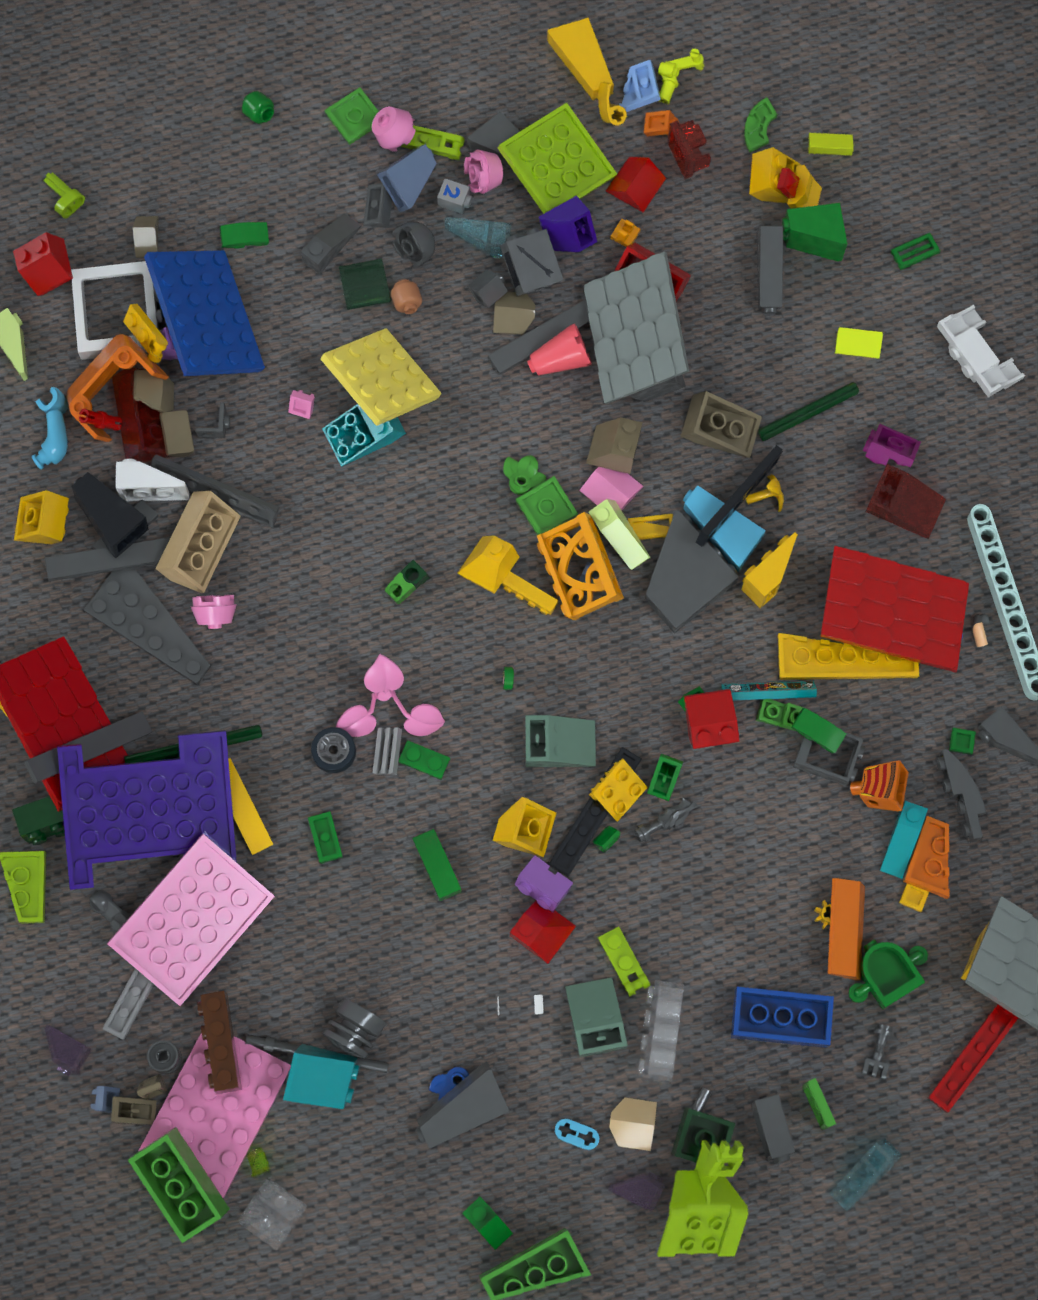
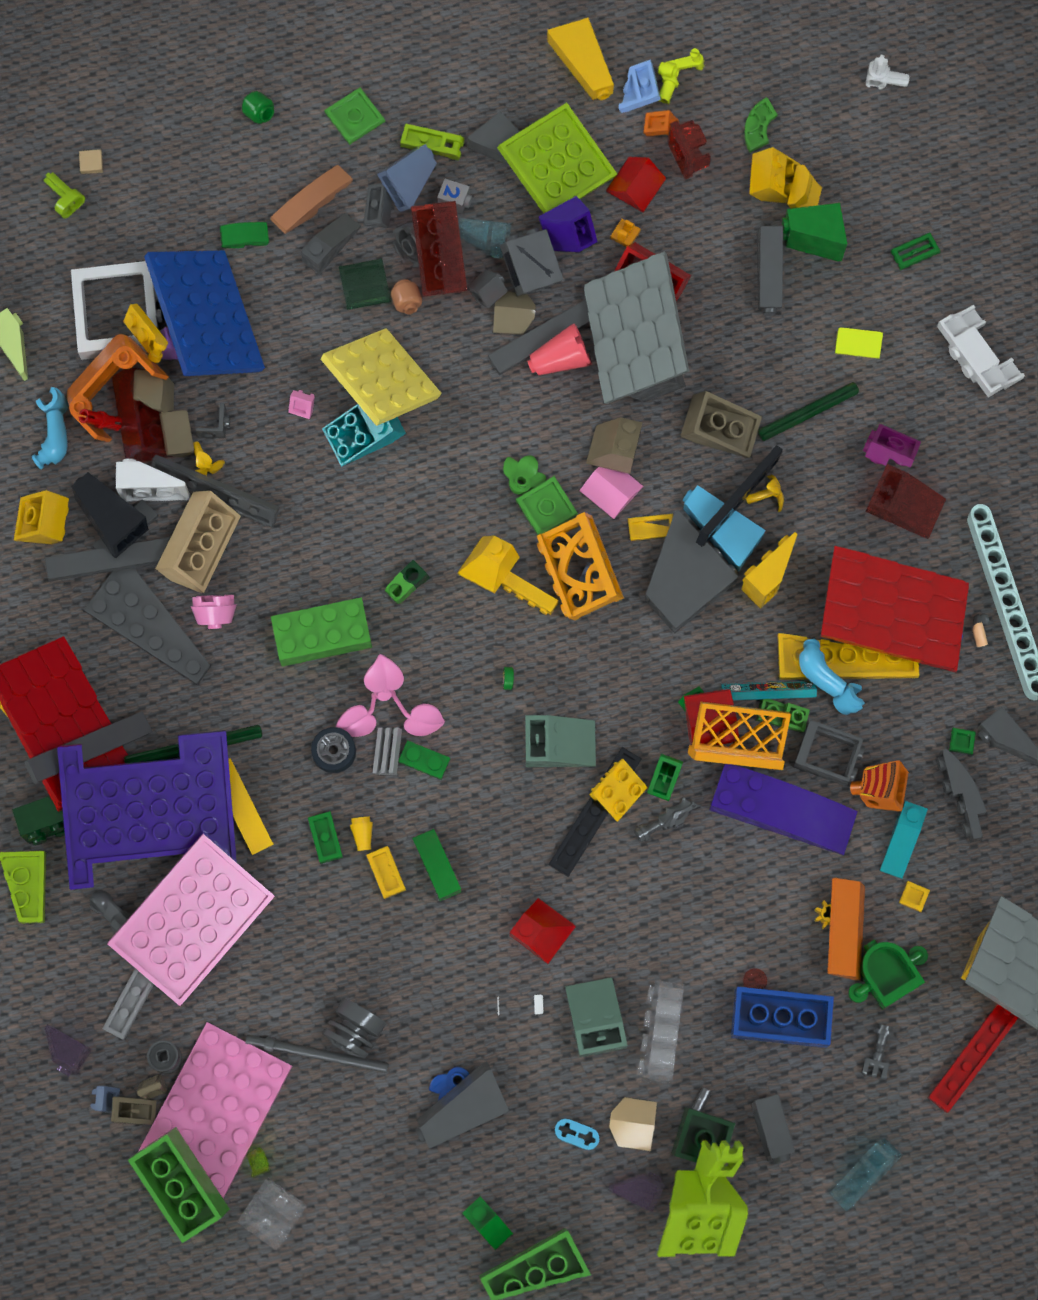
(44, 263): red slope -> none
(91, 161): none -> tan tile
(145, 235): dark tan slope -> none
(204, 461): none -> yellow plant
(220, 1041): reddish brown brick -> none
(310, 199): none -> nougat slope
(321, 632): none -> bright green brick
(321, 1077): teal slope -> none
(362, 832): none -> yellow cone
(386, 872): none -> yellow plate
(393, 128): bright pink cone -> none
(439, 249): none -> clear red slope
(484, 171): bright pink cone -> none
(525, 827): yellow slope -> none
(542, 884): medium lavender brick -> none
(606, 109): yellow panel -> none
(607, 838): green slope -> none
(619, 533): yellowish green slope -> none
(623, 960): lime plate -> none
(739, 756): none -> light orange fence
(755, 979): none -> clear red tile
(783, 808): none -> dark purple slope
(788, 183): red tile -> none
(815, 668): none -> medium azure piece
(818, 1104): bright green tile -> none
(819, 730): green slope -> none
(830, 144): neon yellow slope -> none
(880, 74): none -> white axle
(929, 861): orange wing -> none

